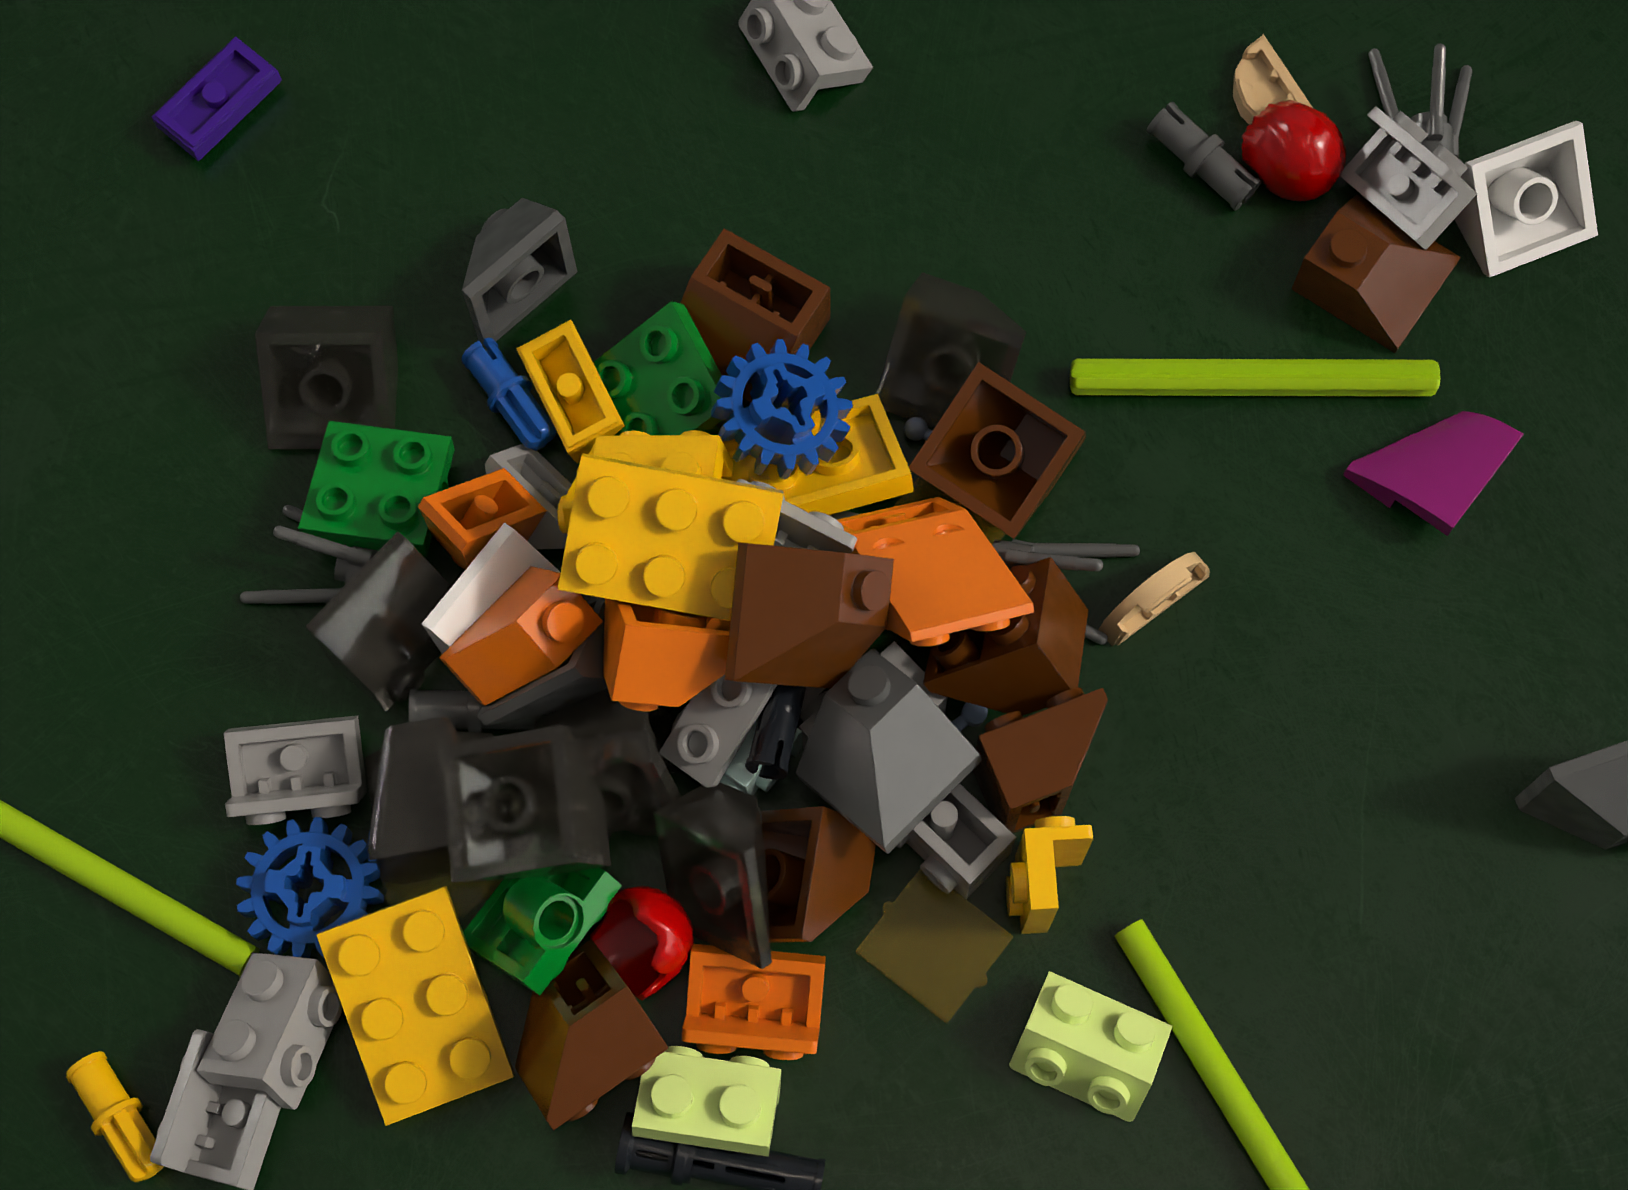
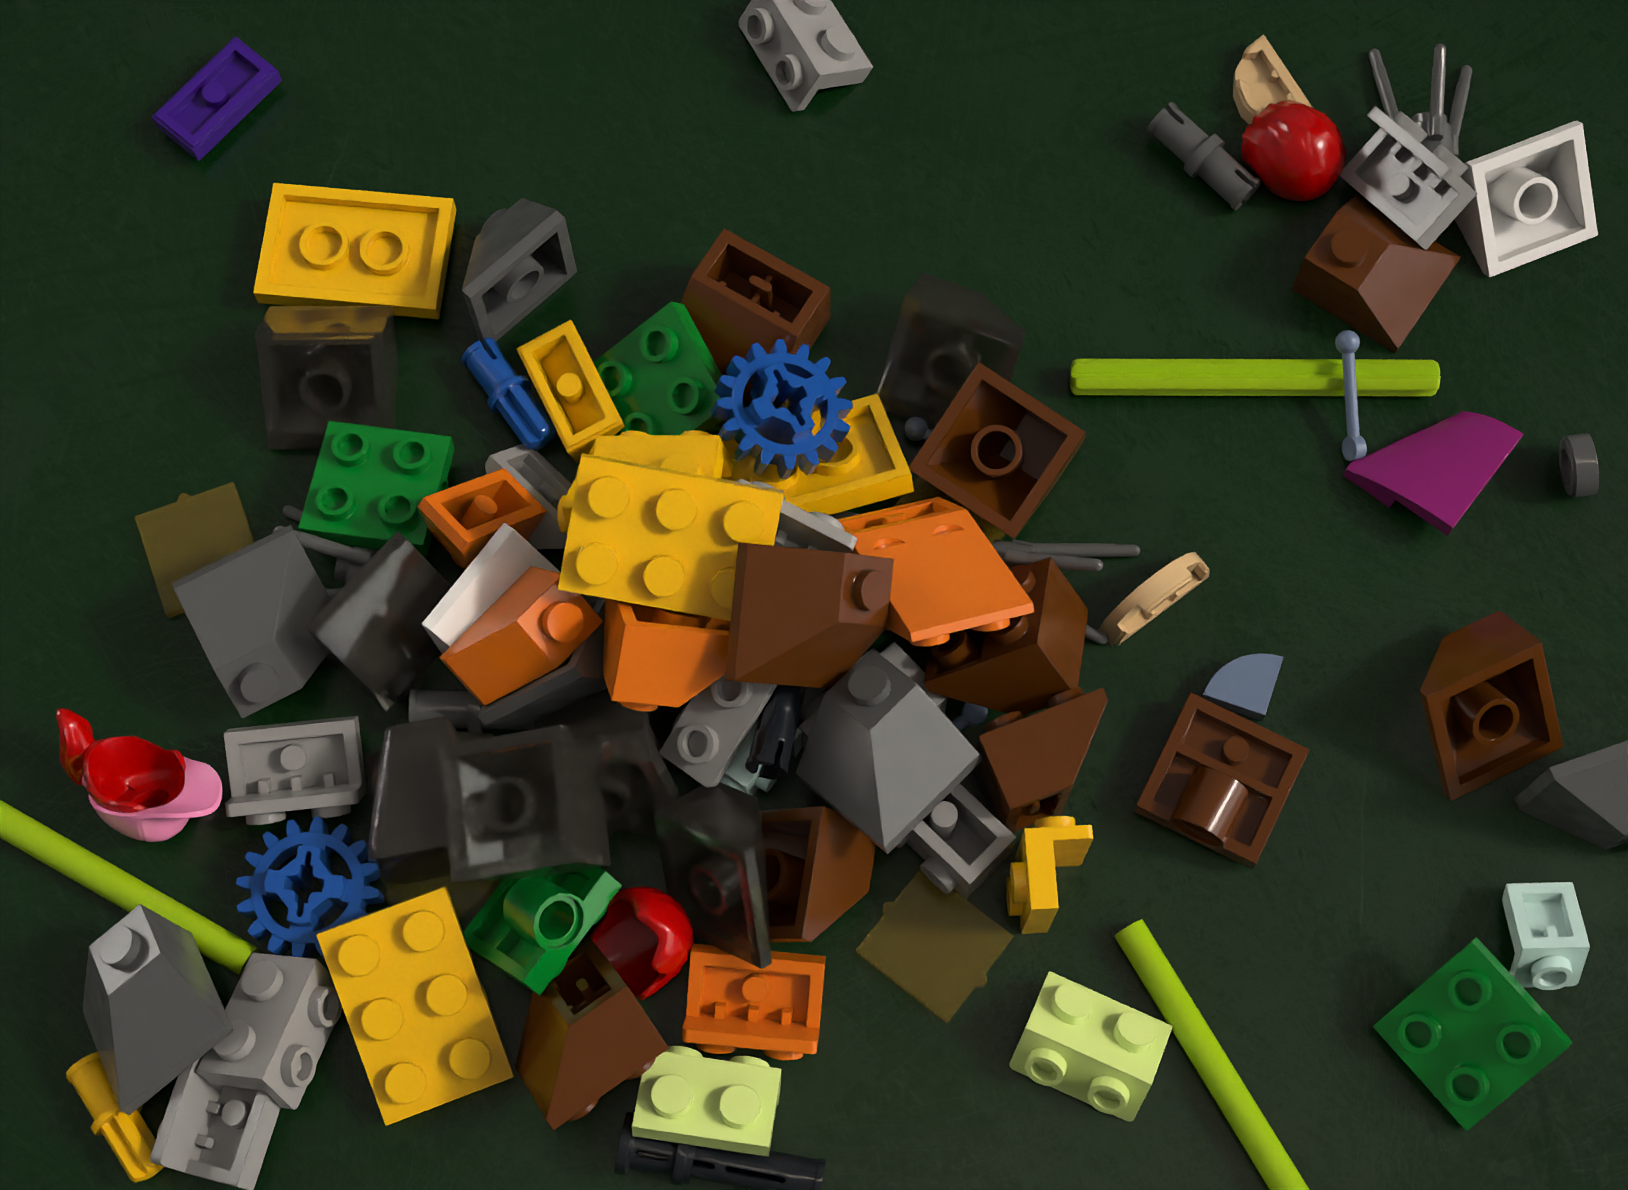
(135, 782): none -> red hair
(149, 1005): none -> dark grey slope
(191, 536): none -> clear yellow piece
(255, 617): none -> dark grey slope
(355, 249): none -> yellow plate
(1221, 780): none -> reddish brown plate
(1245, 684): none -> sand blue tile
(1353, 445): none -> sand blue hinge
(1472, 1034): none -> green plate
(1488, 704): none -> reddish brown slope
(1545, 934): none -> light aqua bracket
(1579, 465): none -> dark grey tile

